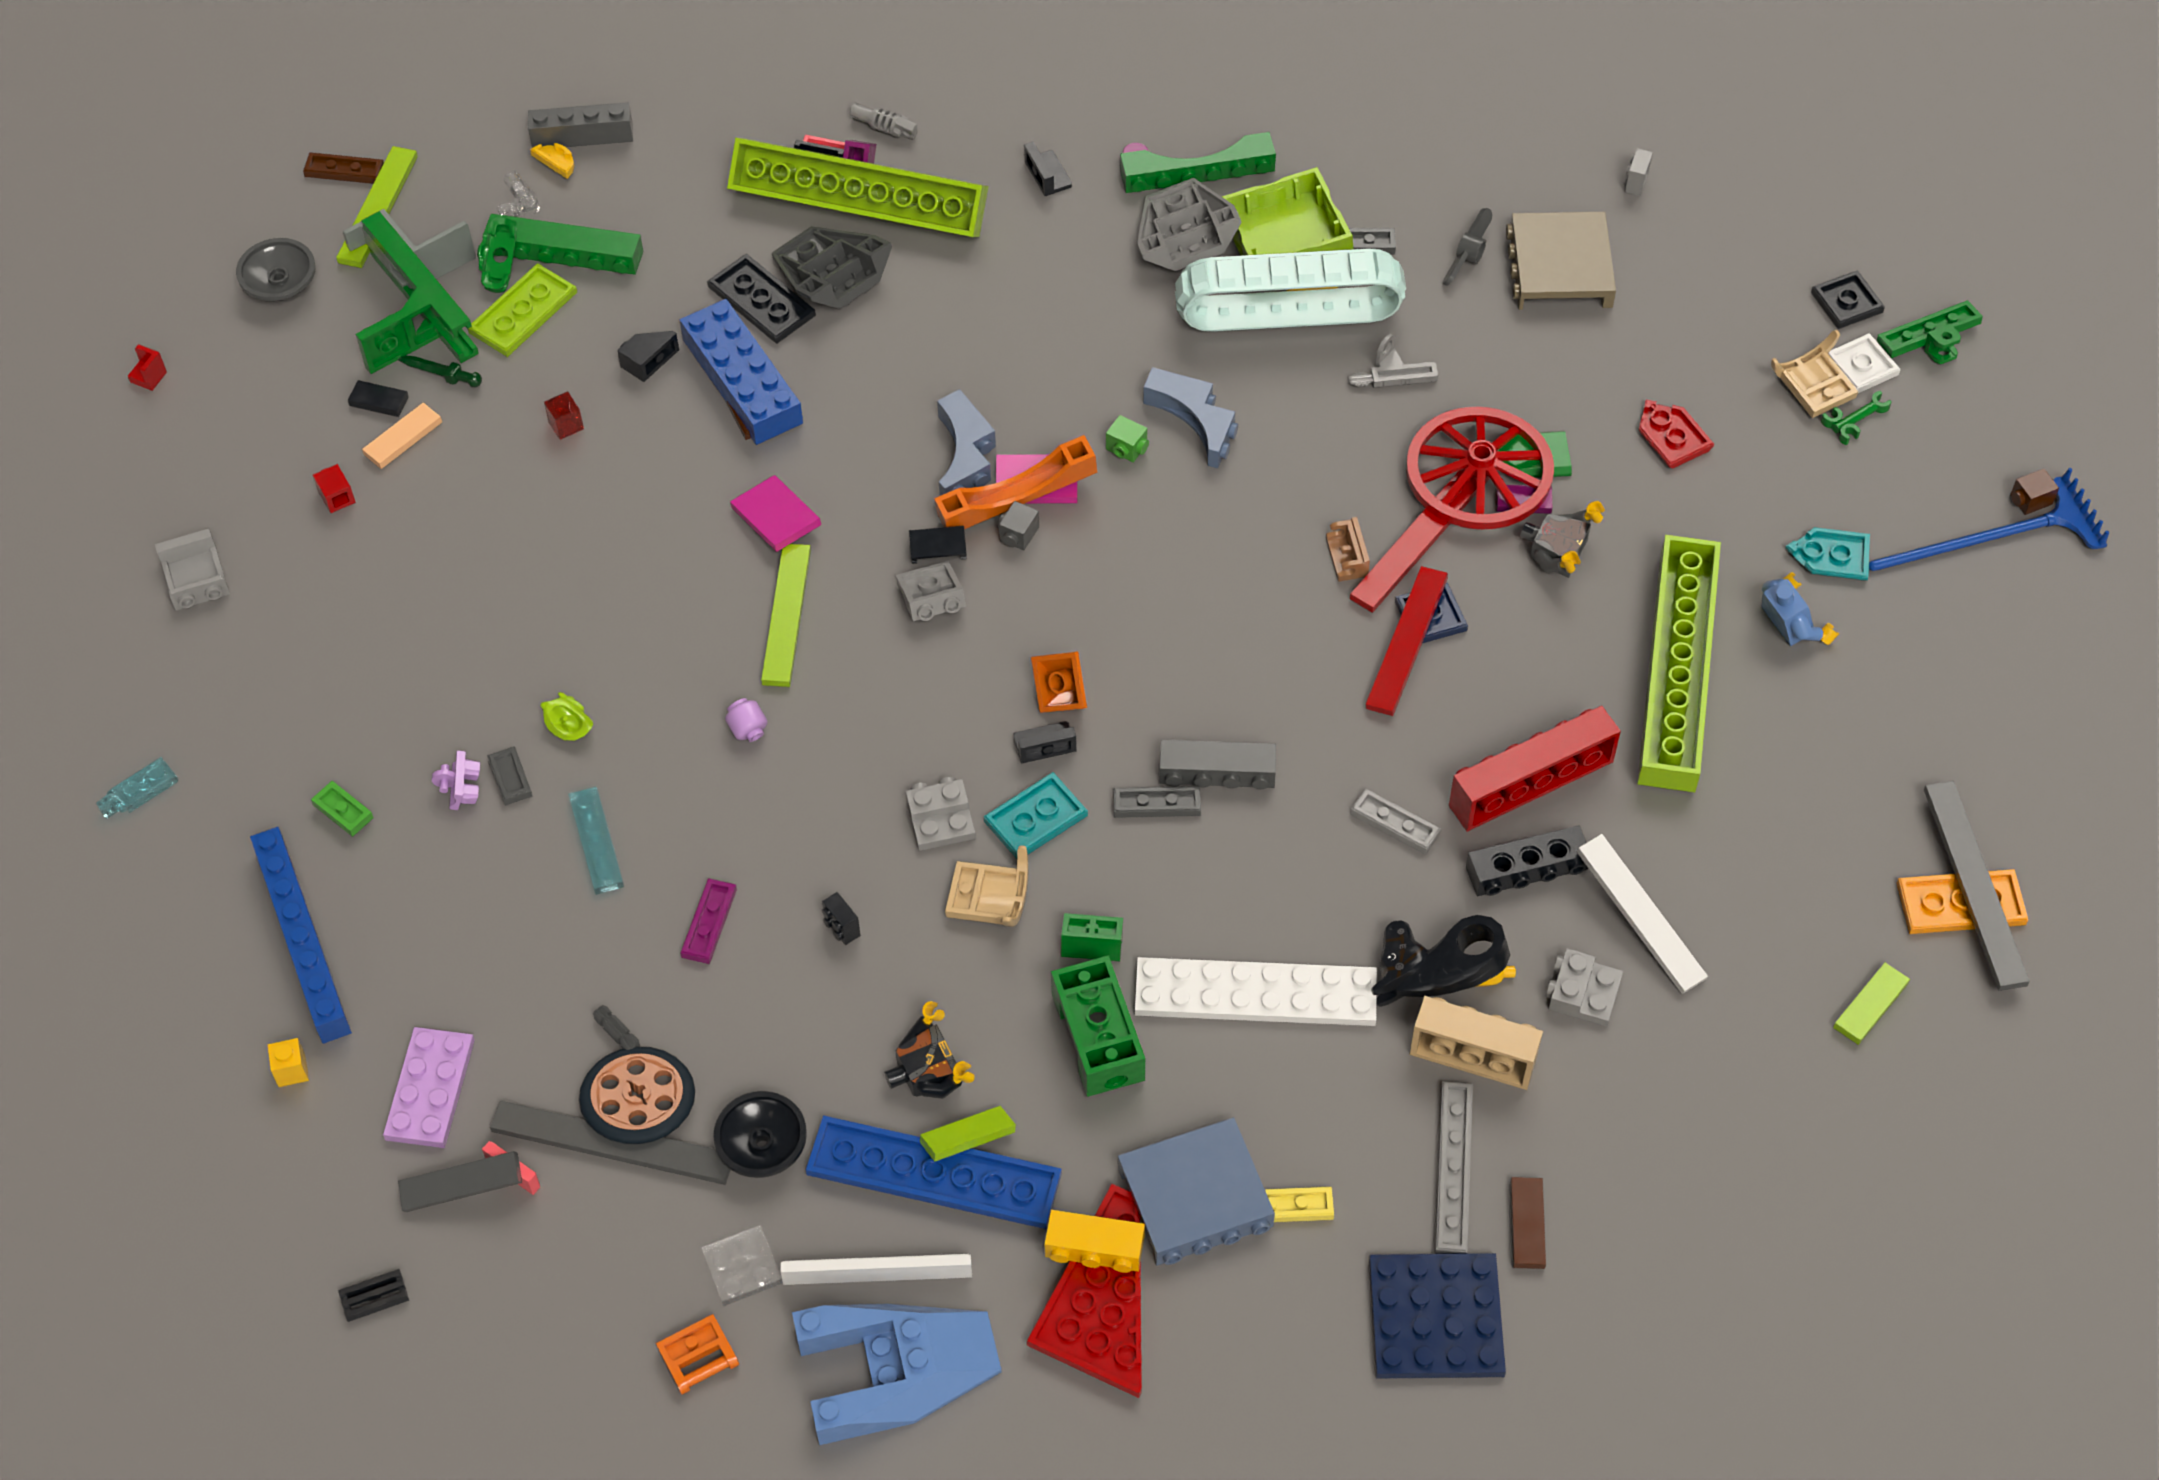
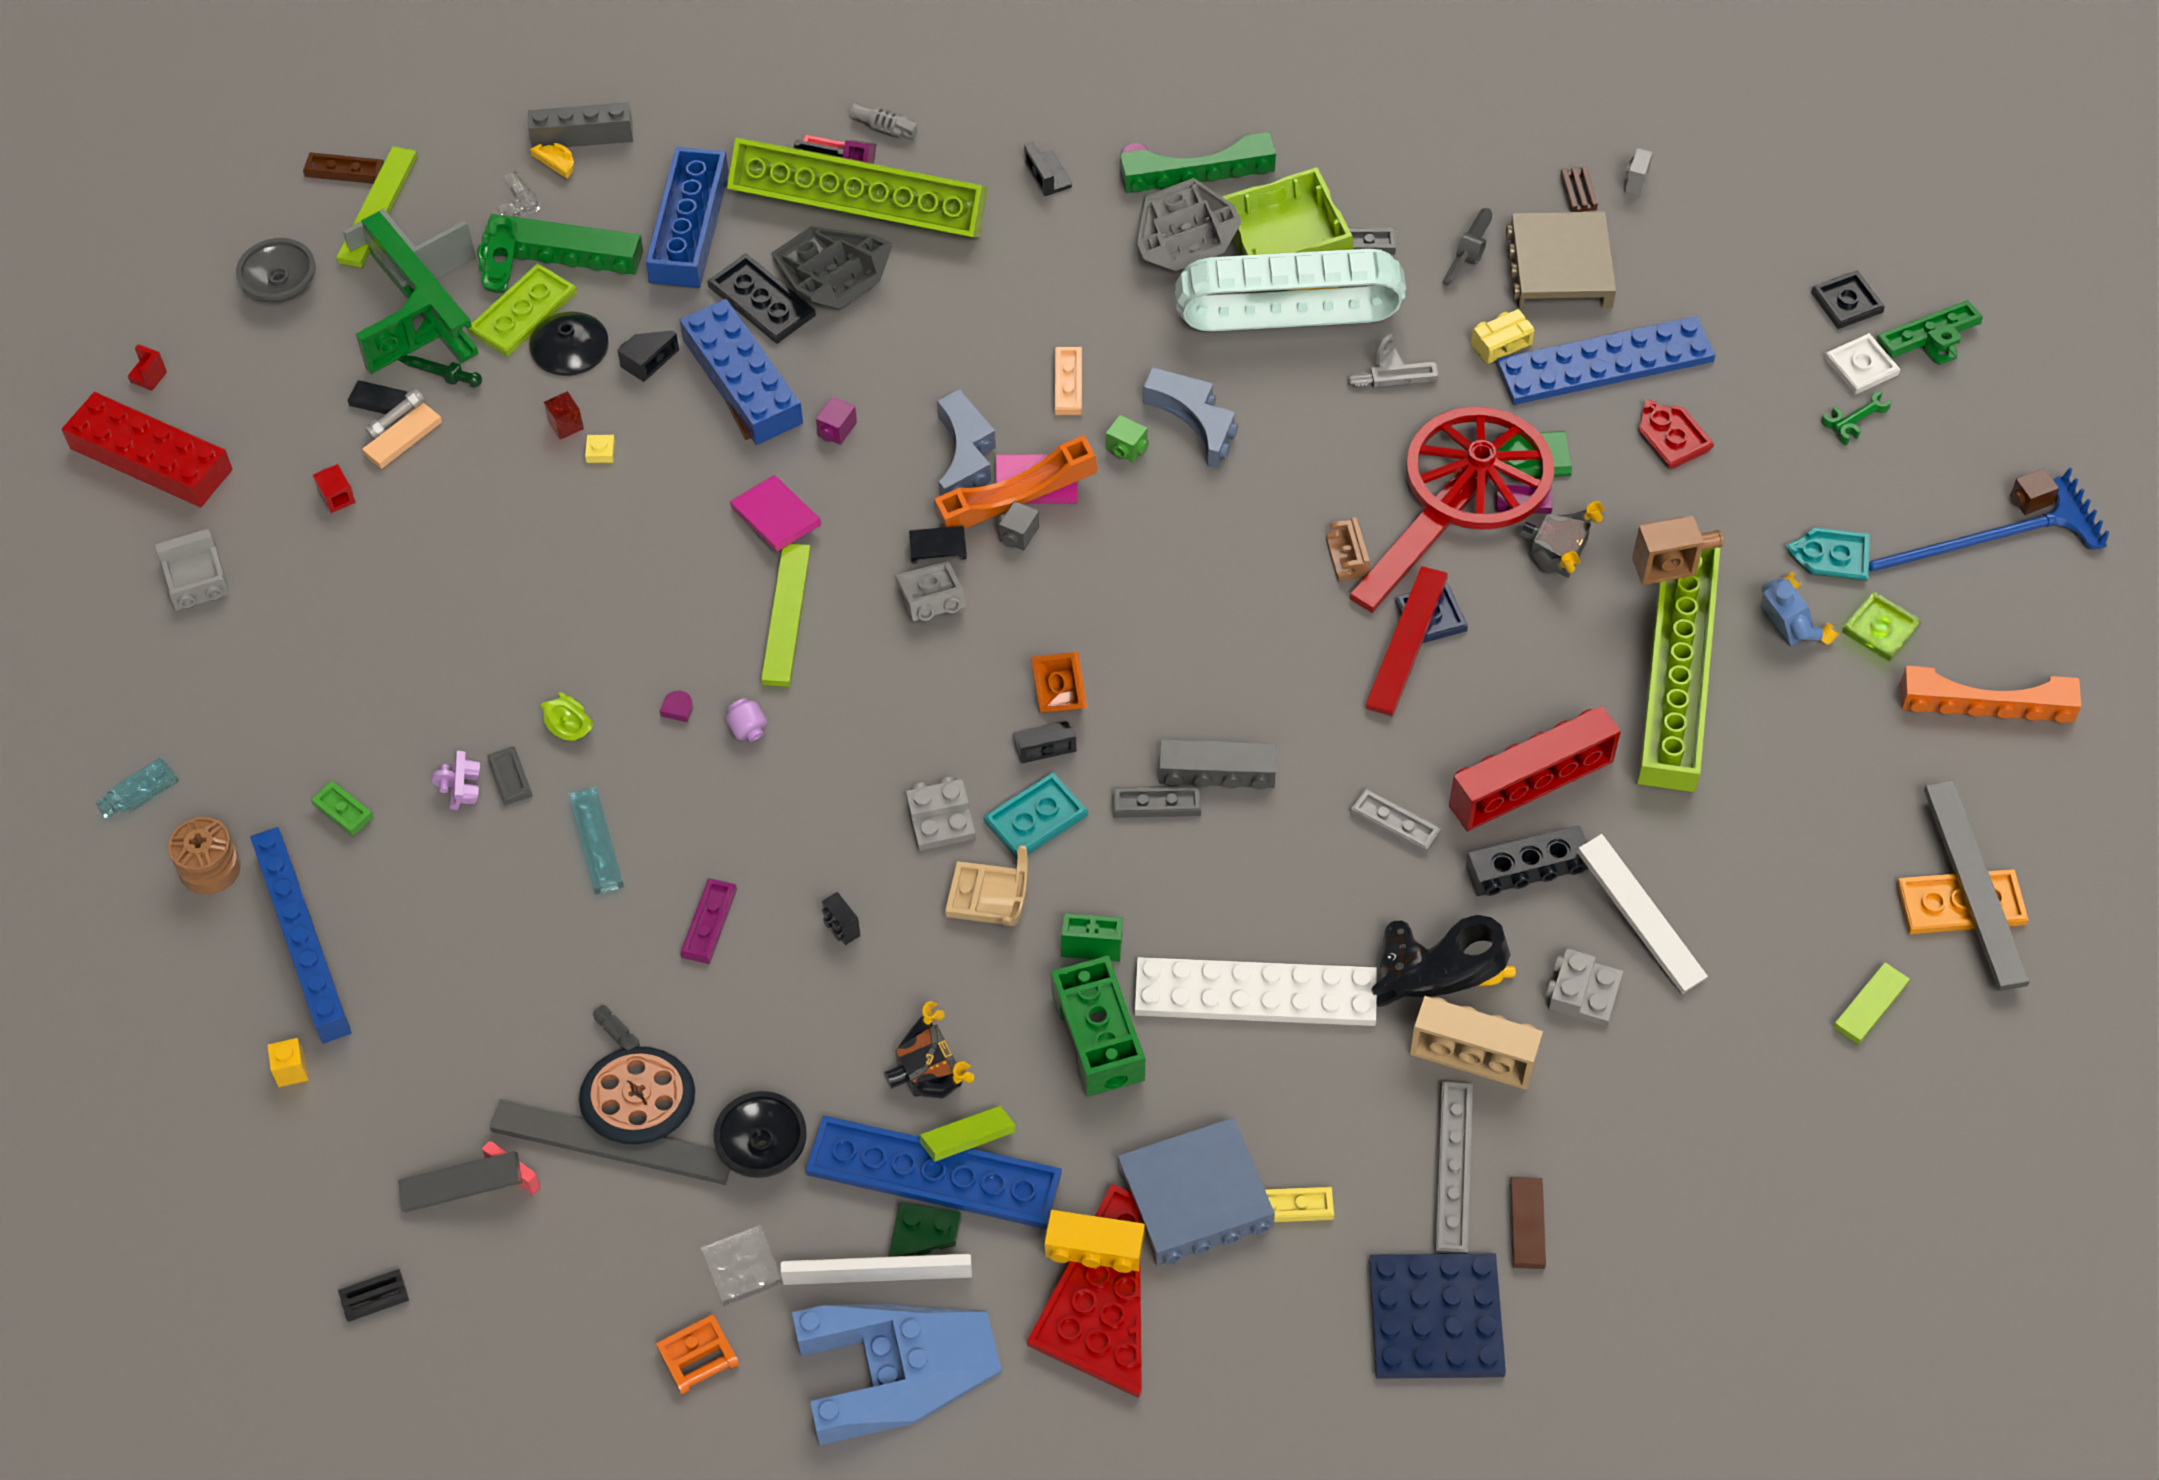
(147, 449): none -> red brick
(204, 855): none -> medium nougat wheel
(412, 399): none -> light grey bar
(429, 1087): lavender plate -> none
(569, 343): none -> black dish
(600, 449): none -> light yellow plate
(677, 706): none -> magenta tile
(687, 217): none -> blue brick
(836, 420): none -> magenta brick
(923, 1230): none -> dark green wing
(1068, 380): none -> light nougat tile
(1502, 336): none -> light yellow brick
(1576, 174): none -> tile
(1605, 360): none -> plate
(1671, 549): none -> medium nougat brick
(1817, 378): tan piece -> none
(1881, 626): none -> clear neon green plate
(1930, 692): none -> orange arch

